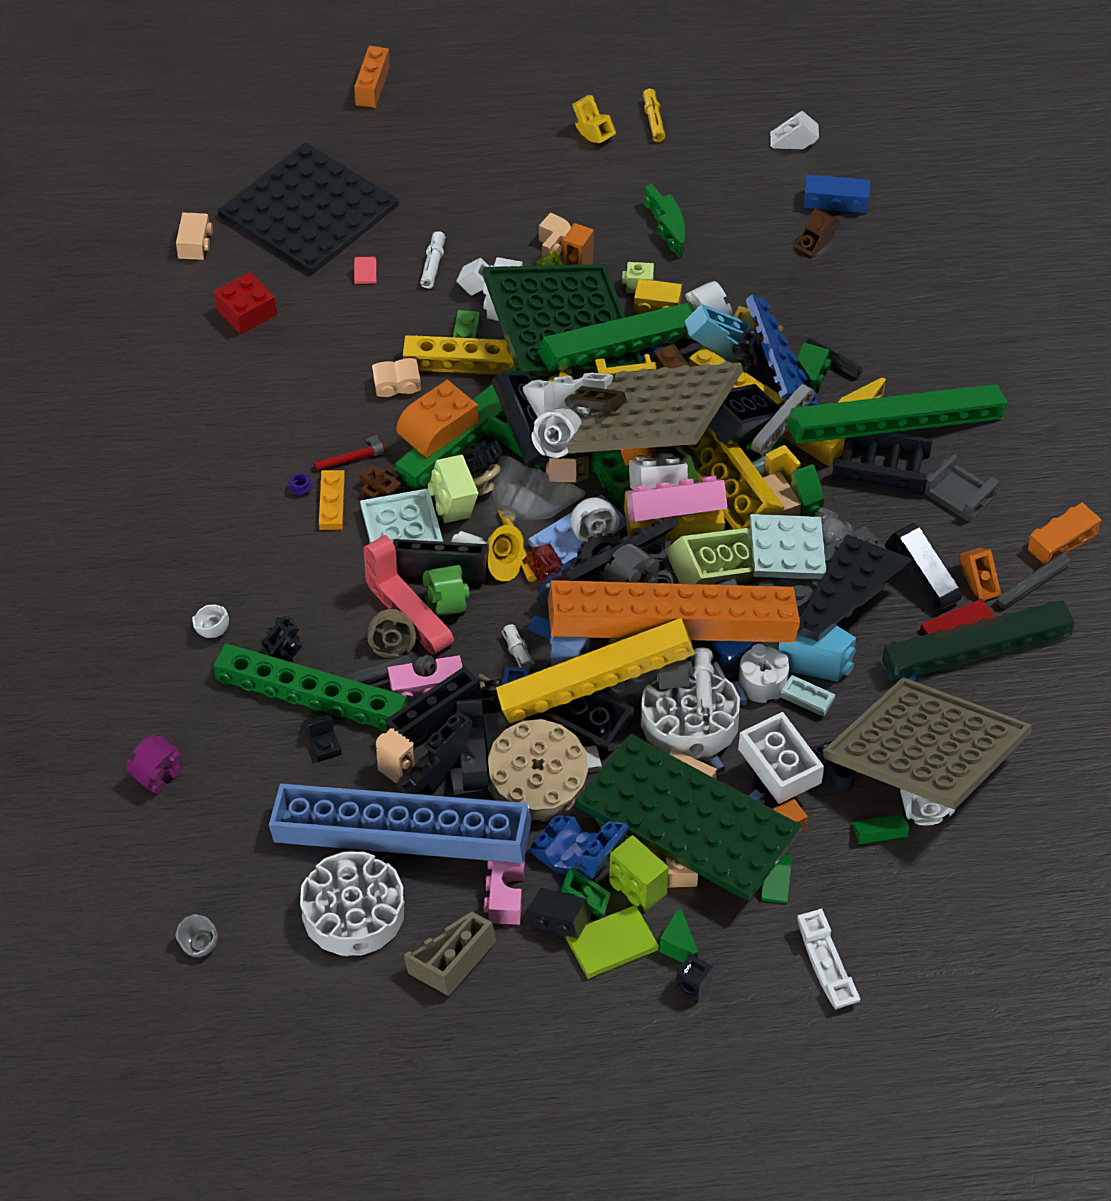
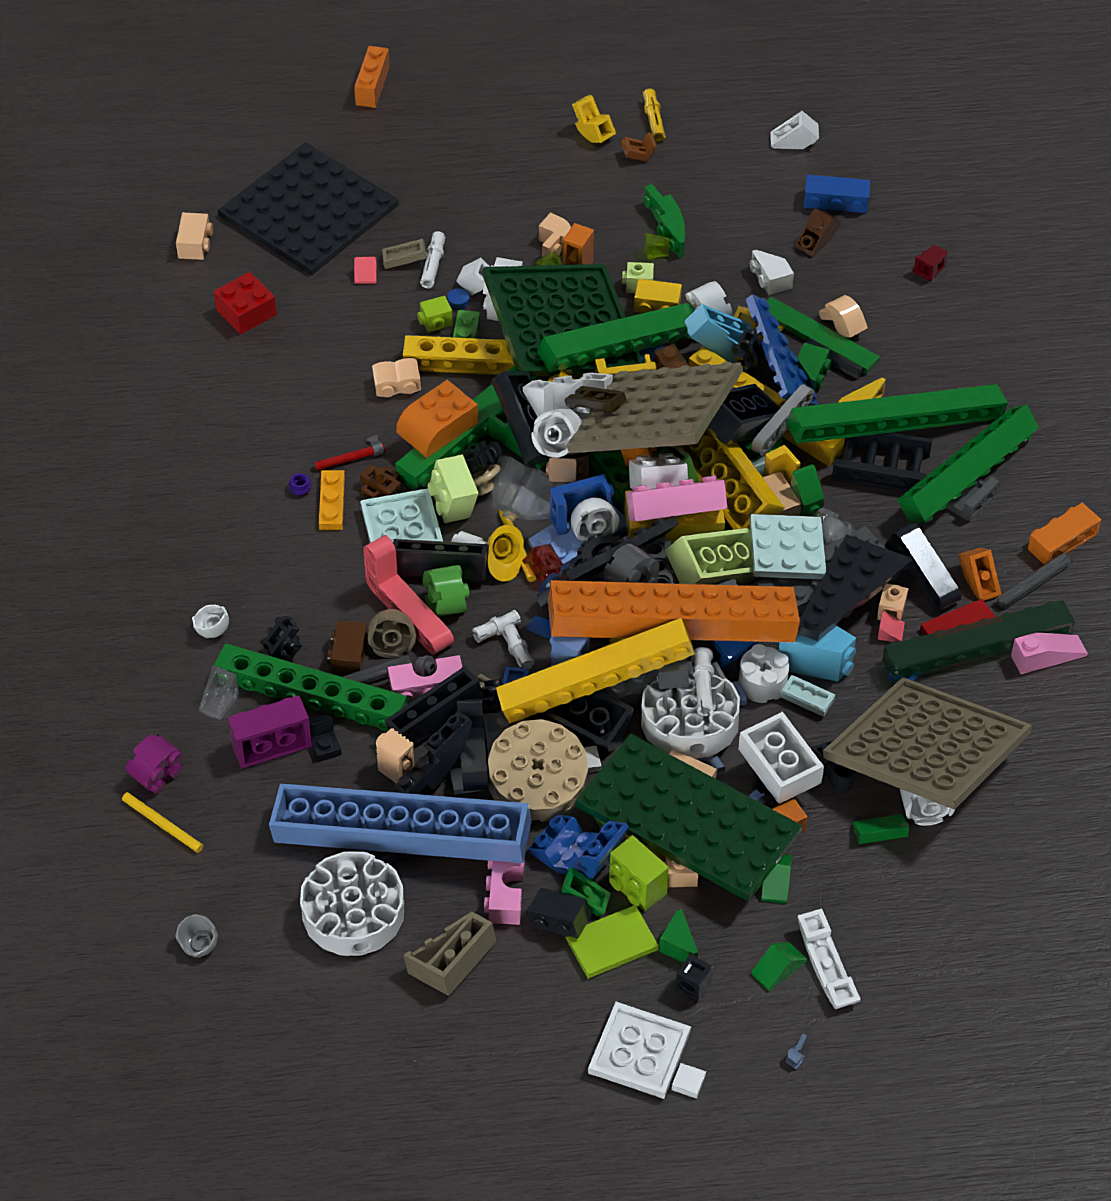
(162, 822): none -> yellow bar
(219, 693): none -> clear slope
(270, 731): none -> magenta brick
(349, 647): none -> reddish brown brick
(404, 253): none -> dark tan plate
(435, 314): none -> lime brick
(458, 299): none -> blue tile
(495, 626): none -> white pin
(566, 497): none -> blue panel
(639, 148): none -> dark orange bracket
(639, 1050): none -> white plate
(656, 245): none -> clear neon green slope
(688, 1080): none -> white tile
(772, 272): none -> white slope
(778, 964): none -> green slope
(794, 1057): none -> sand blue hand
(808, 328): none -> green tile
(845, 315): none -> light nougat brick
(890, 628): none -> coral slope
(893, 601): none -> light nougat brick
(930, 262): none -> dark red brick
(968, 464): none -> green brick
(1045, 650): none -> bright pink slope

